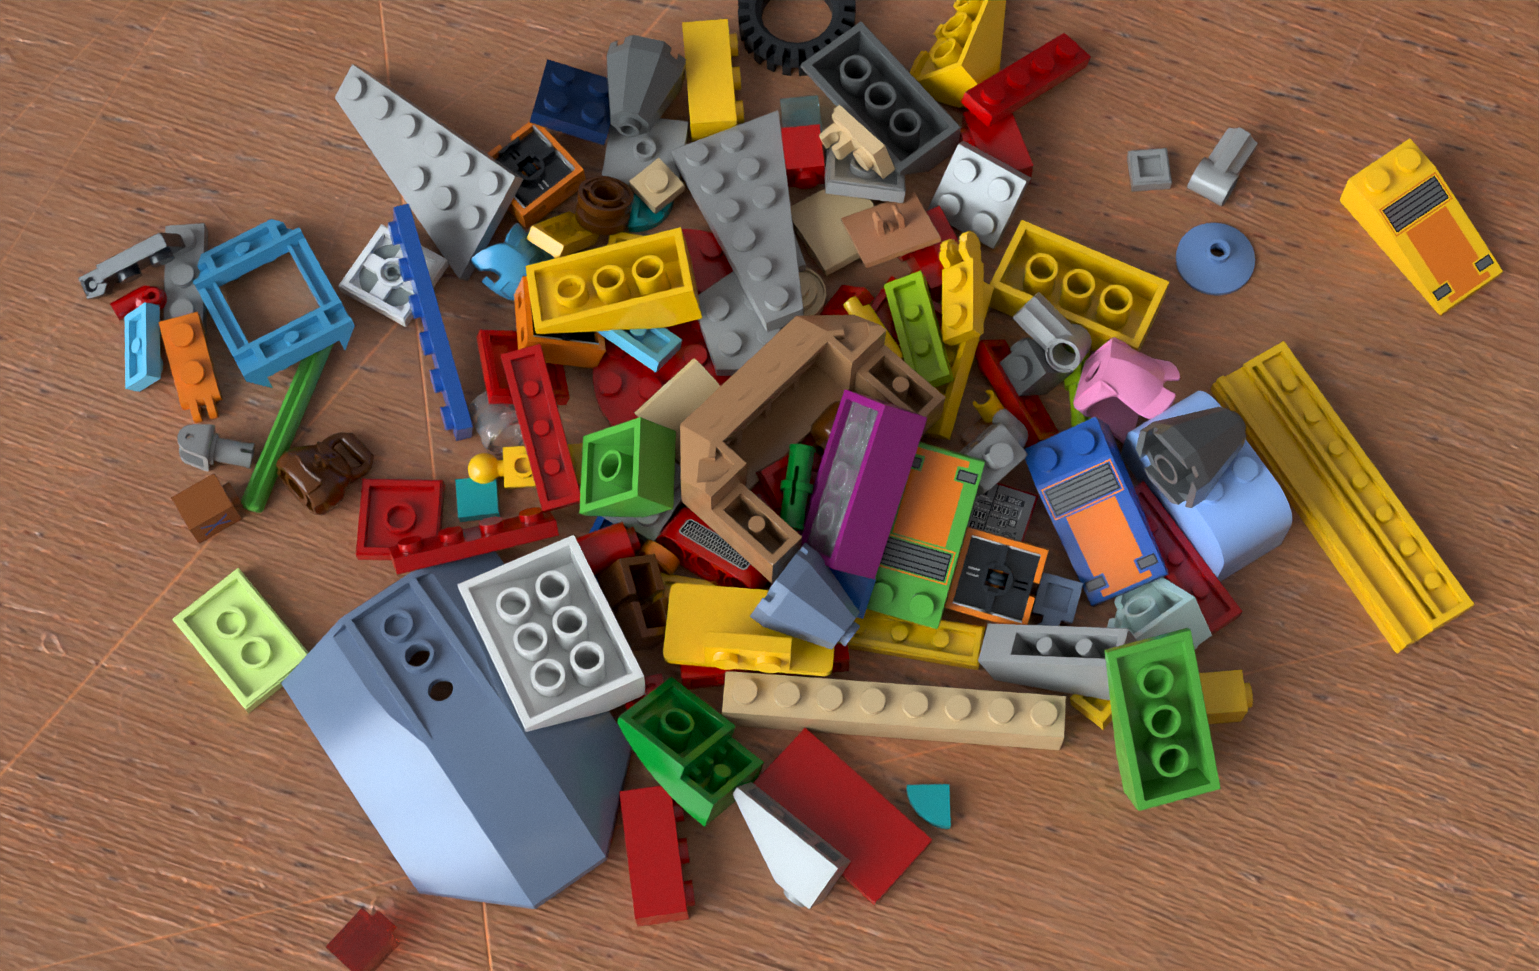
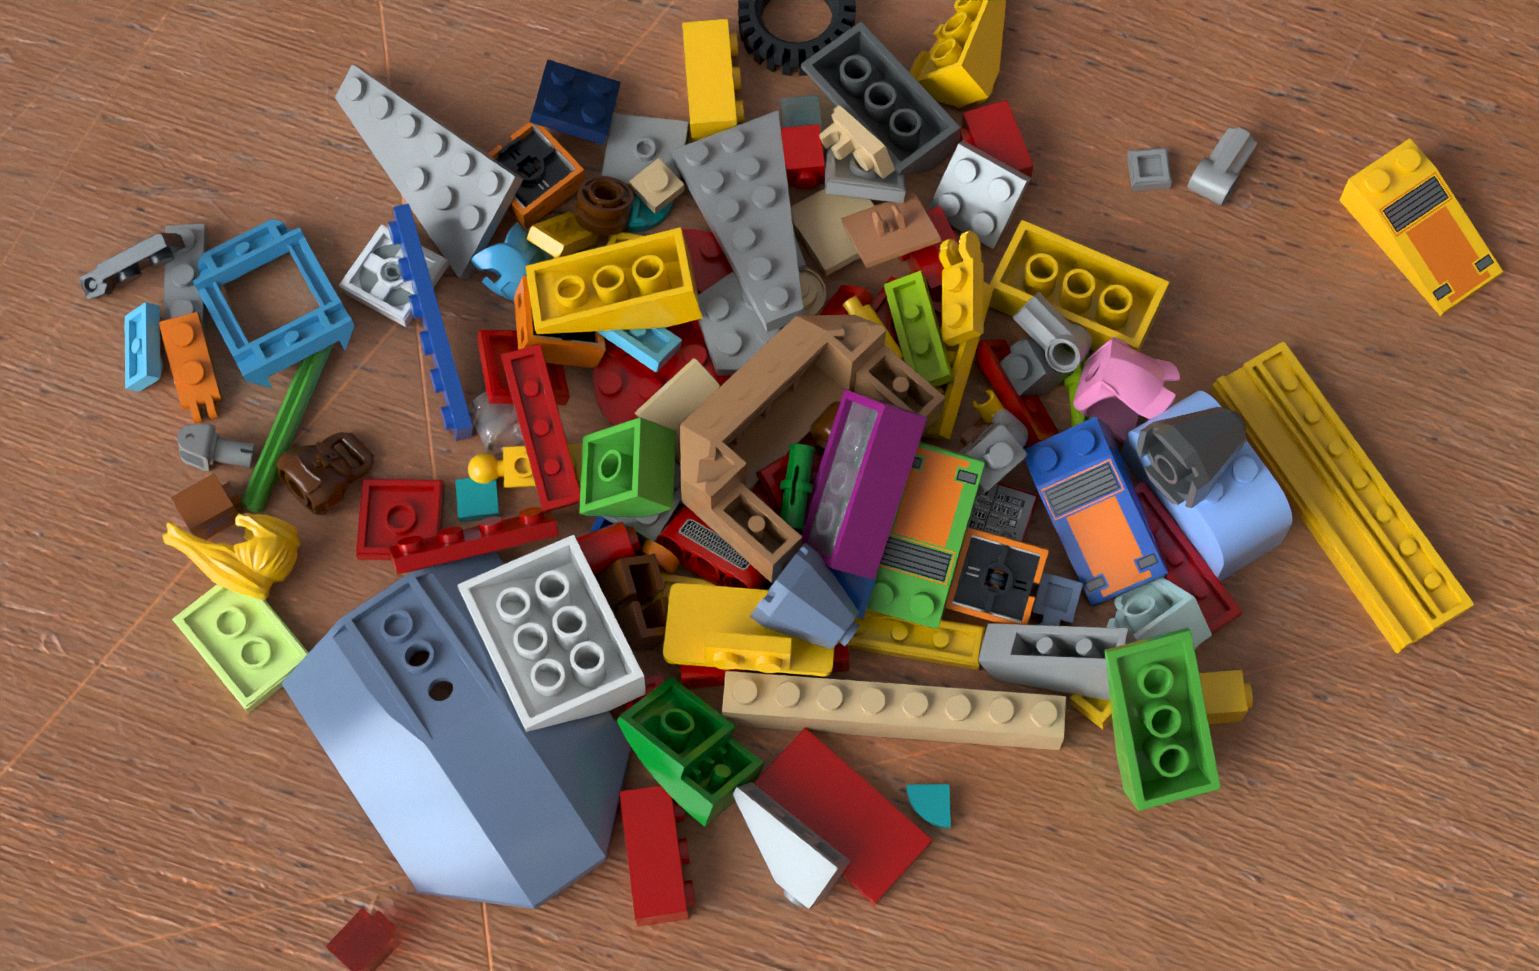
(137, 297): red arm -> none
(246, 566): none -> yellow hair
(641, 83): dark grey cone -> none
(1025, 79): red plate -> none
(1212, 273): medium blue dish -> none

